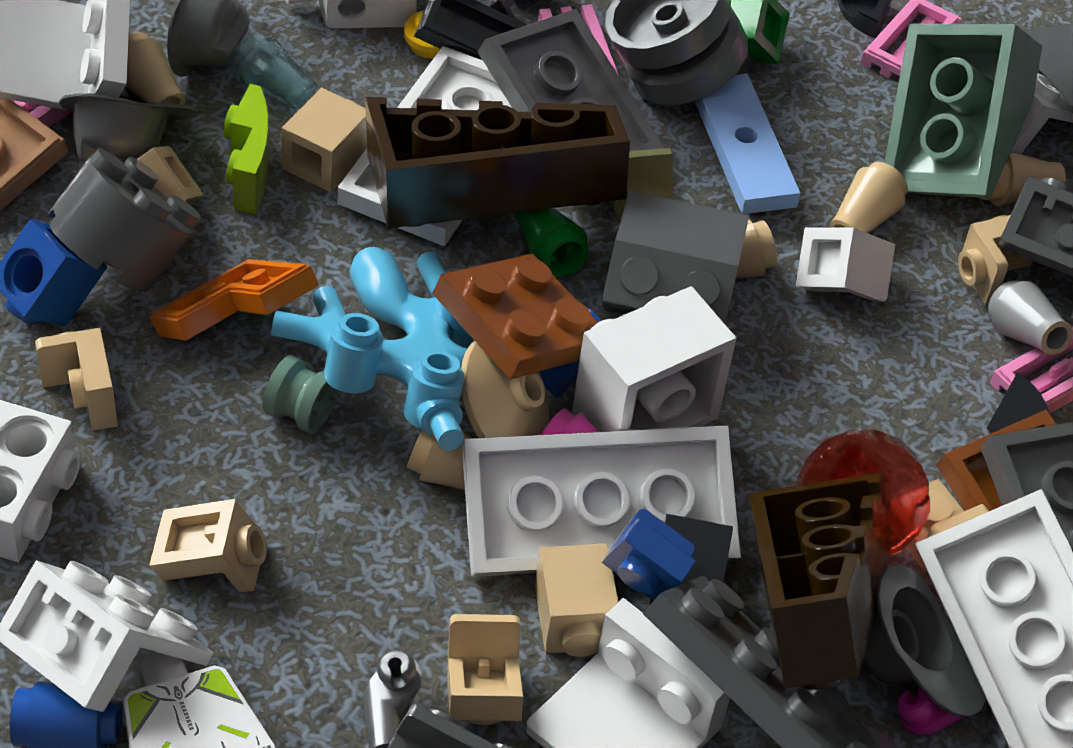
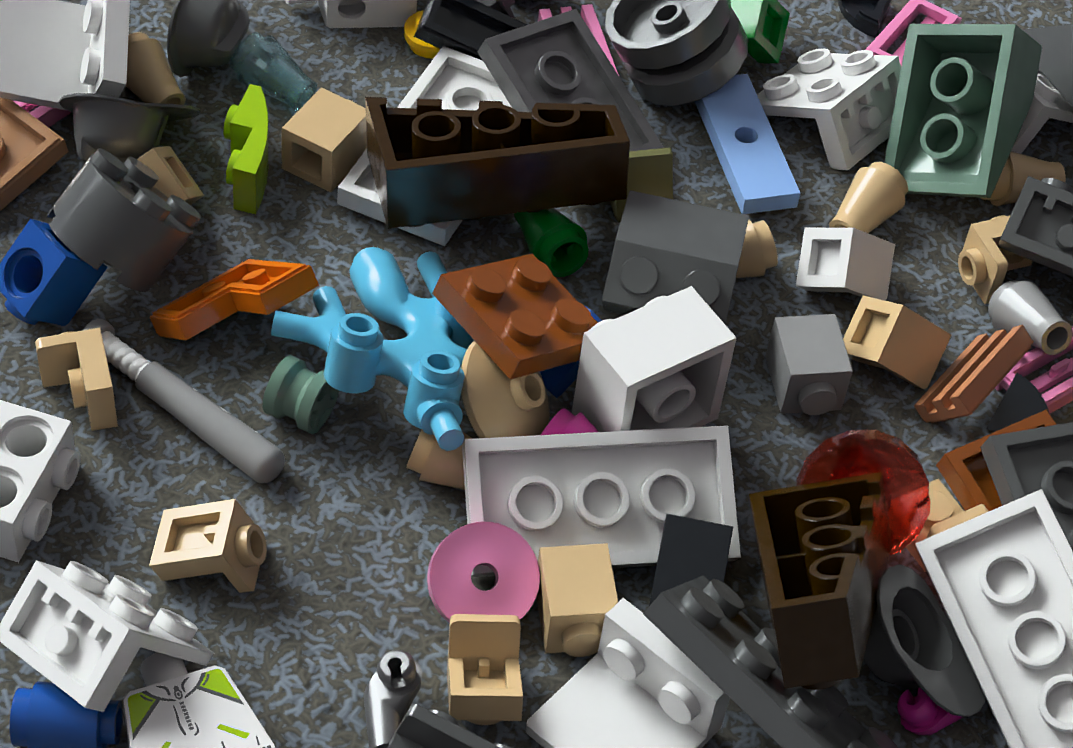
(206, 419): none -> light grey piece
(488, 545): none -> bright pink piece
(650, 555): blue bracket -> none
(808, 364): none -> light grey brick
(846, 95): none -> white bracket
(895, 340): none -> tan panel
(974, 375): none -> nougat tile

